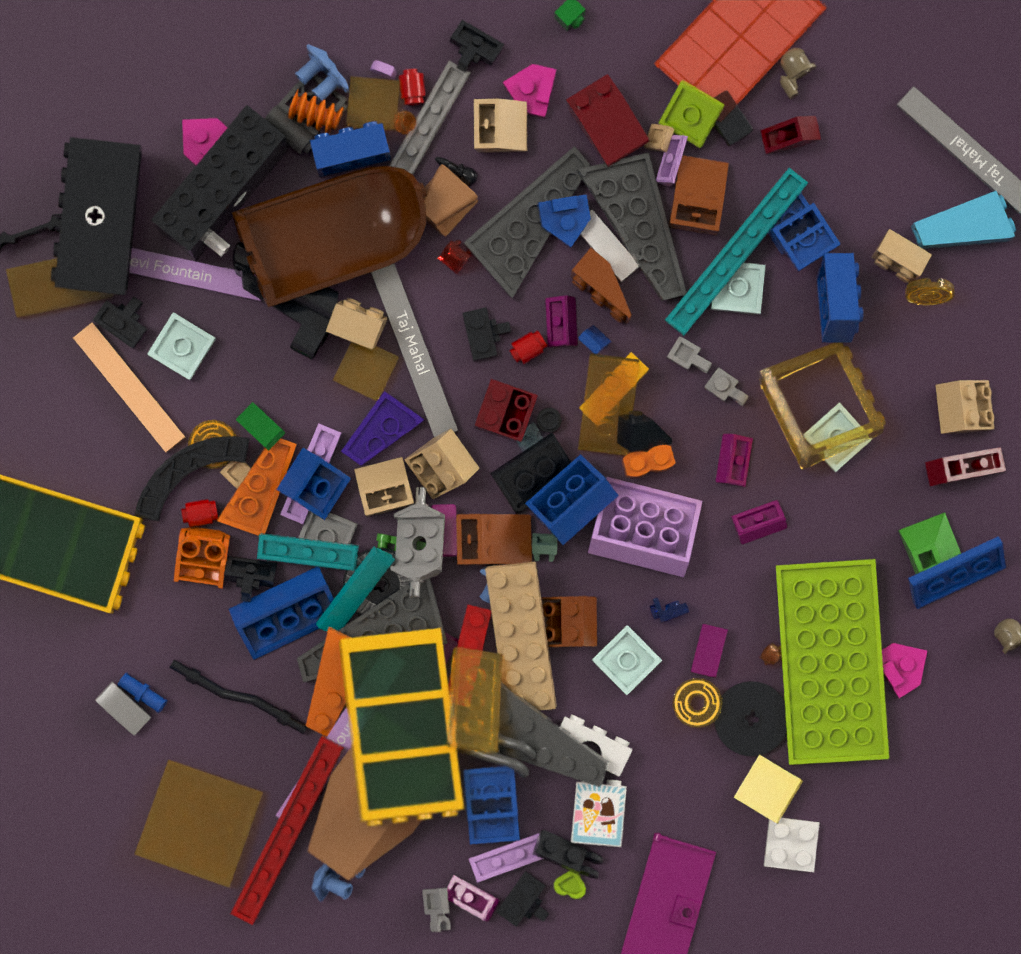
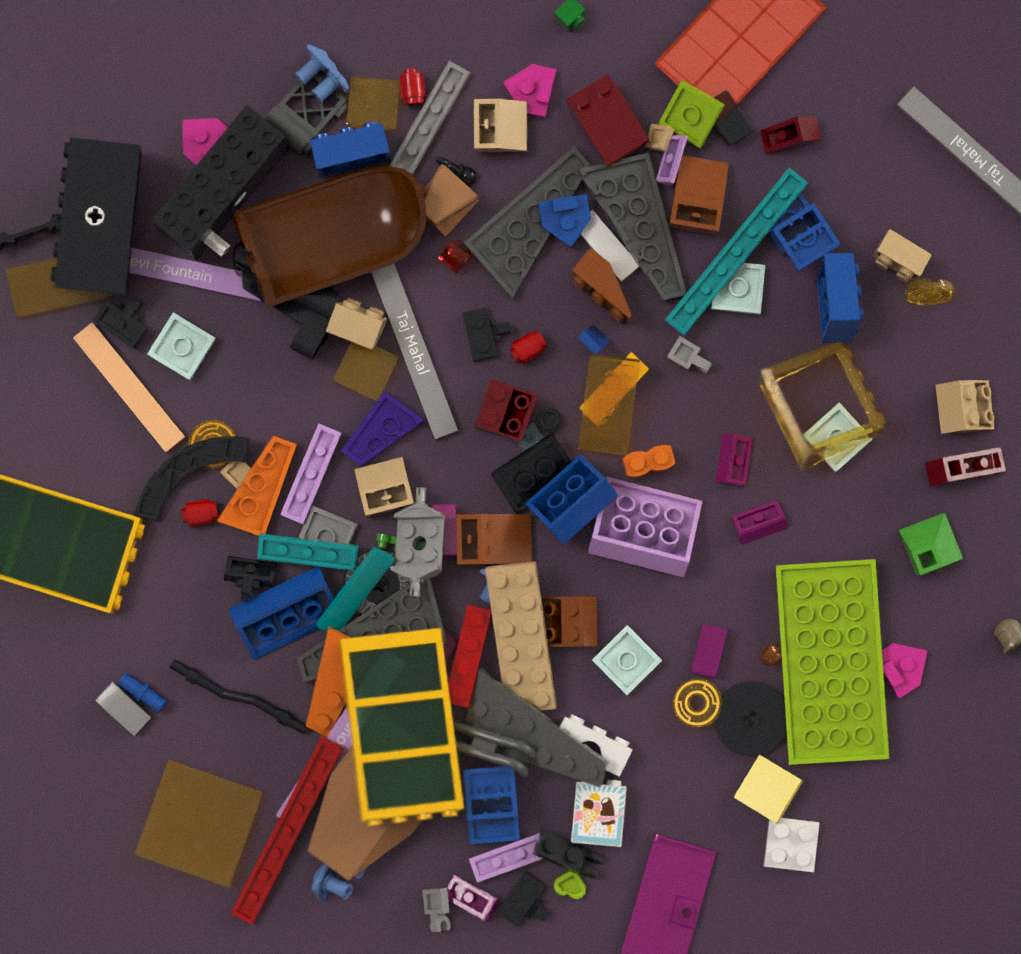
(201, 556): orange slope -> none
(260, 426): green tile -> none
(313, 483): blue slope -> none
(315, 113): orange piece -> none
(384, 70): lavender tile -> none
(404, 122): clear orange plate -> none
(442, 464): tan slope -> none
(474, 46): black hinge -> none
(475, 700): clear yellow tile -> none
(544, 545): sand green tile -> none
(561, 321): magenta slope -> none
(640, 432): black slope -> none
(673, 610): clear blue bracket -> none
(723, 385): light grey plate -> none
(795, 67): dark tan piece -> none
(957, 572): blue tile -> none
(967, 224): medium azure slope -> none

